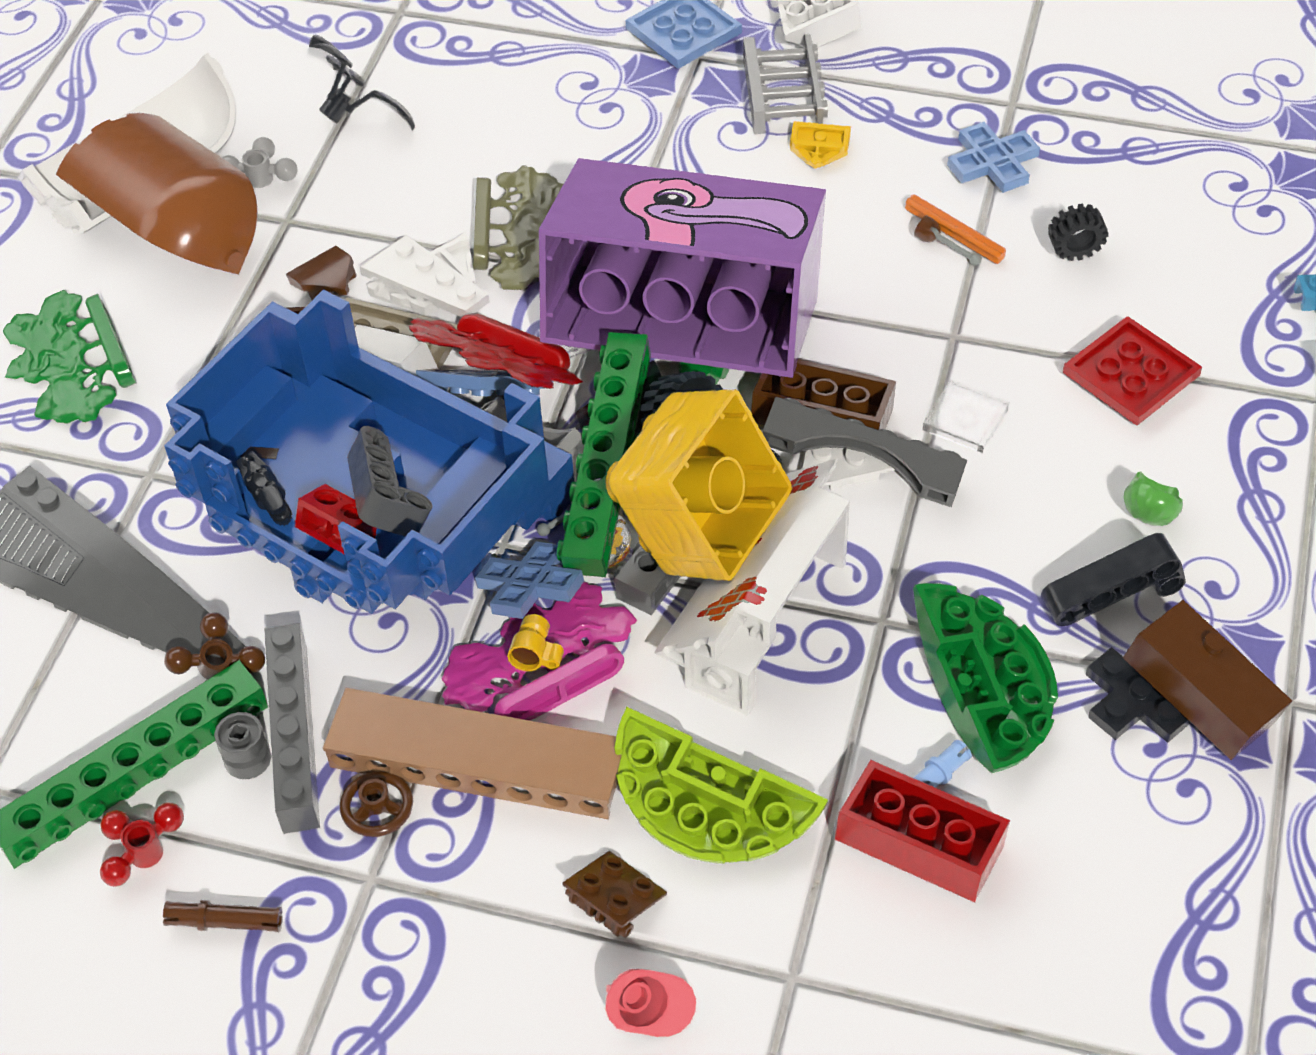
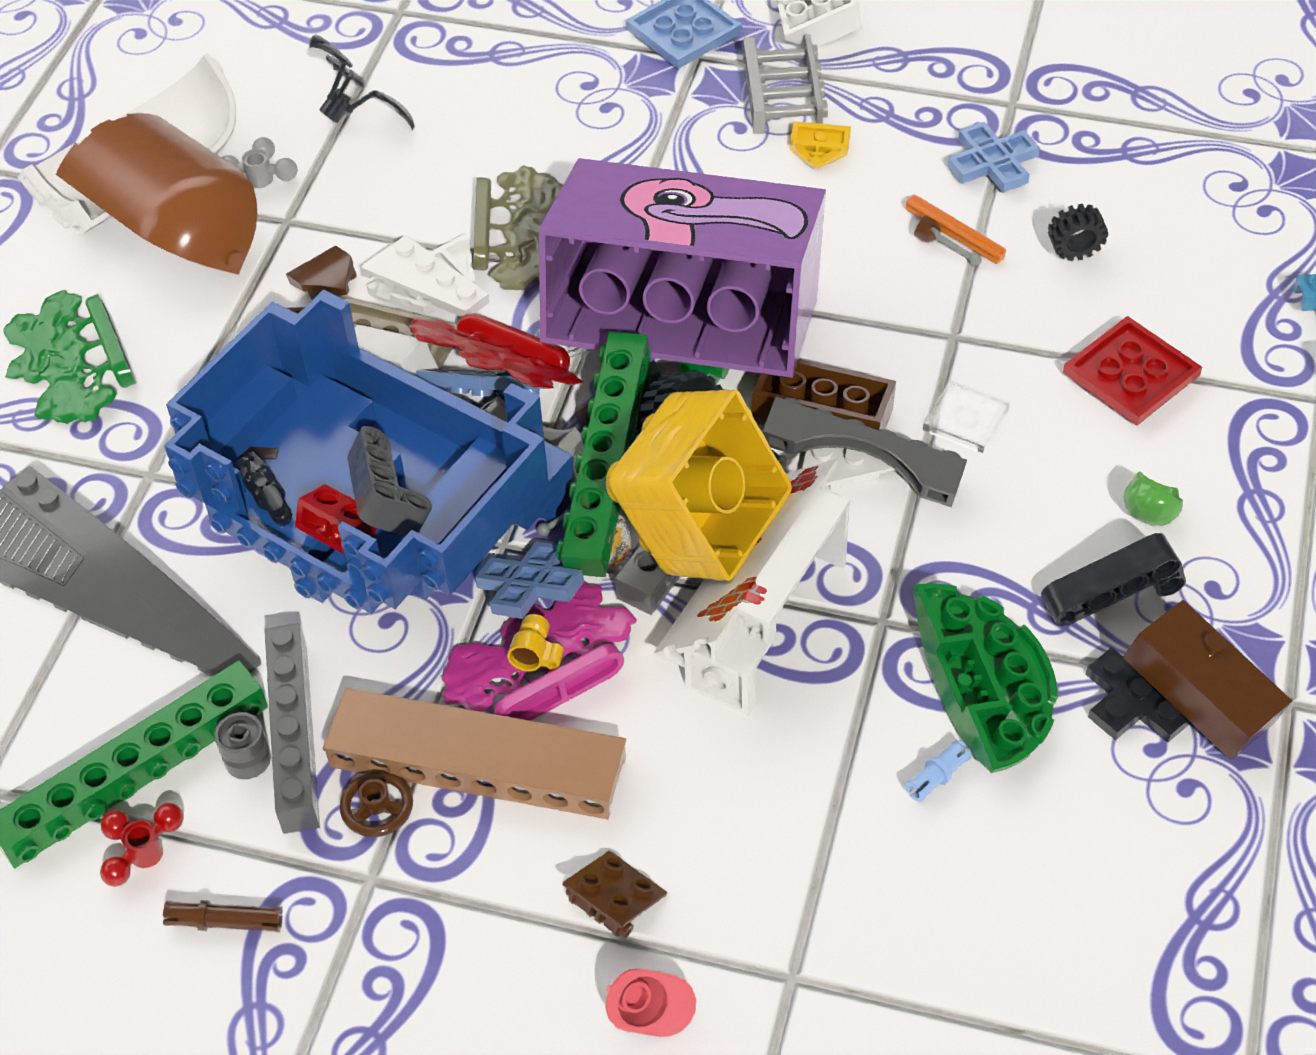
(213, 627): reddish brown piece -> none
(704, 800): lime brick -> none
(922, 830): red brick -> none

